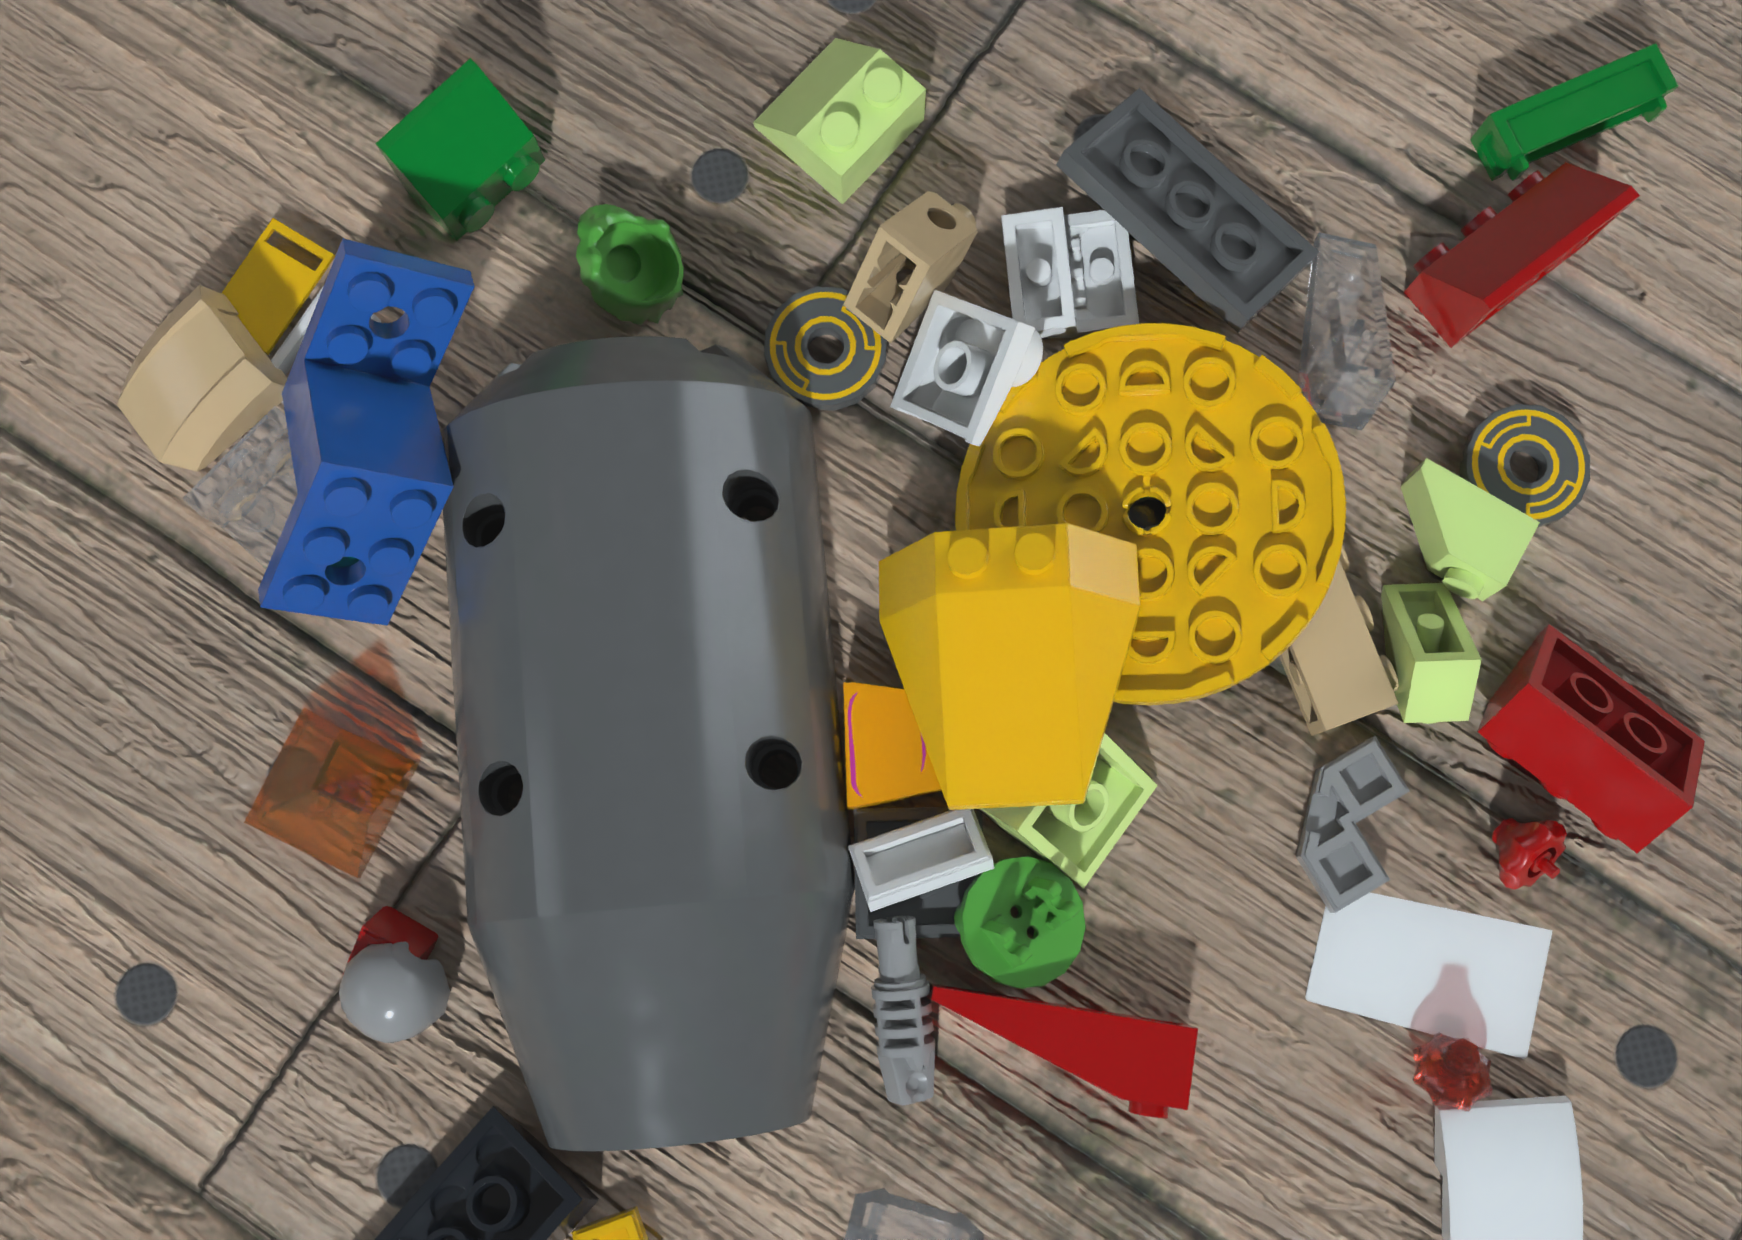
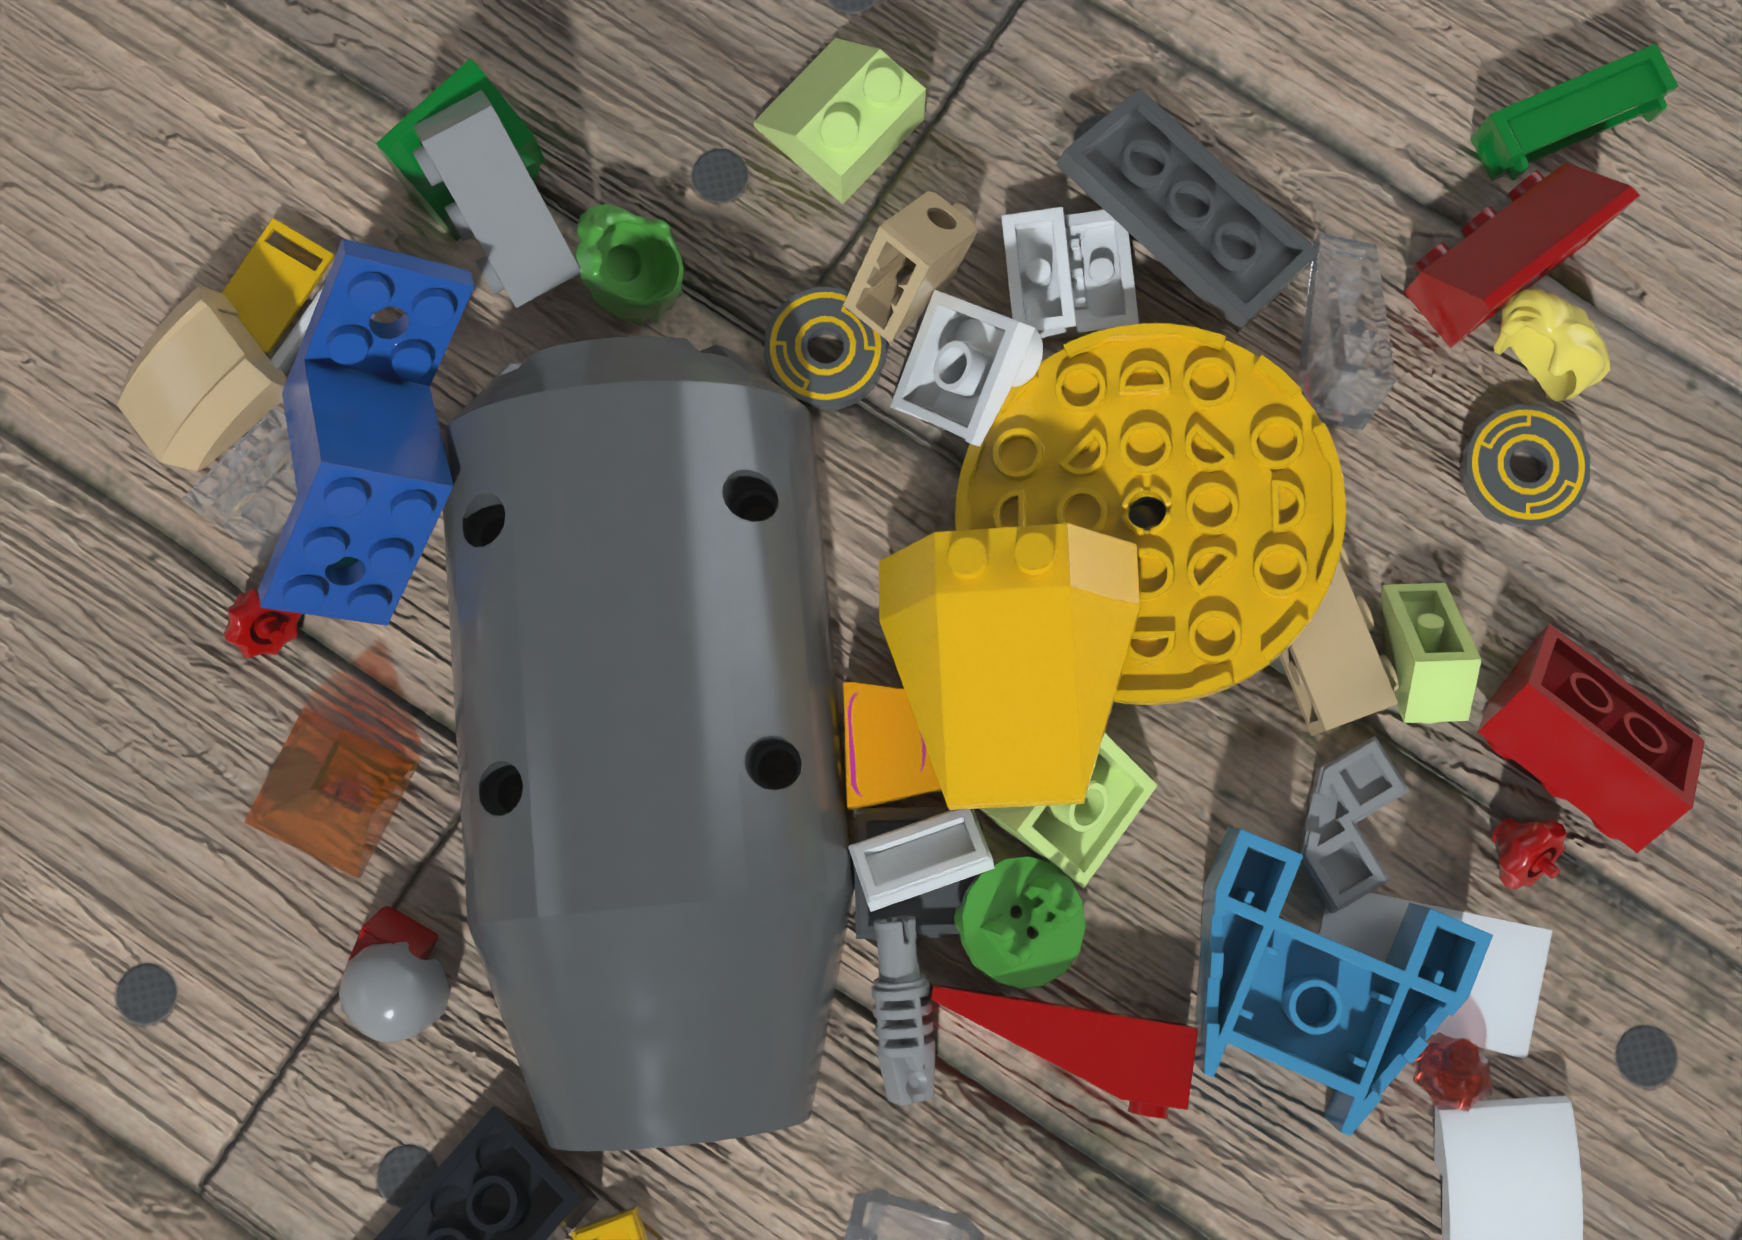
(257, 628): none -> red piece
(494, 199): none -> light grey brick
(1312, 998): none -> dark azure wedge
(1465, 531): yellowish green slope -> none
(1553, 343): none -> light yellow hair

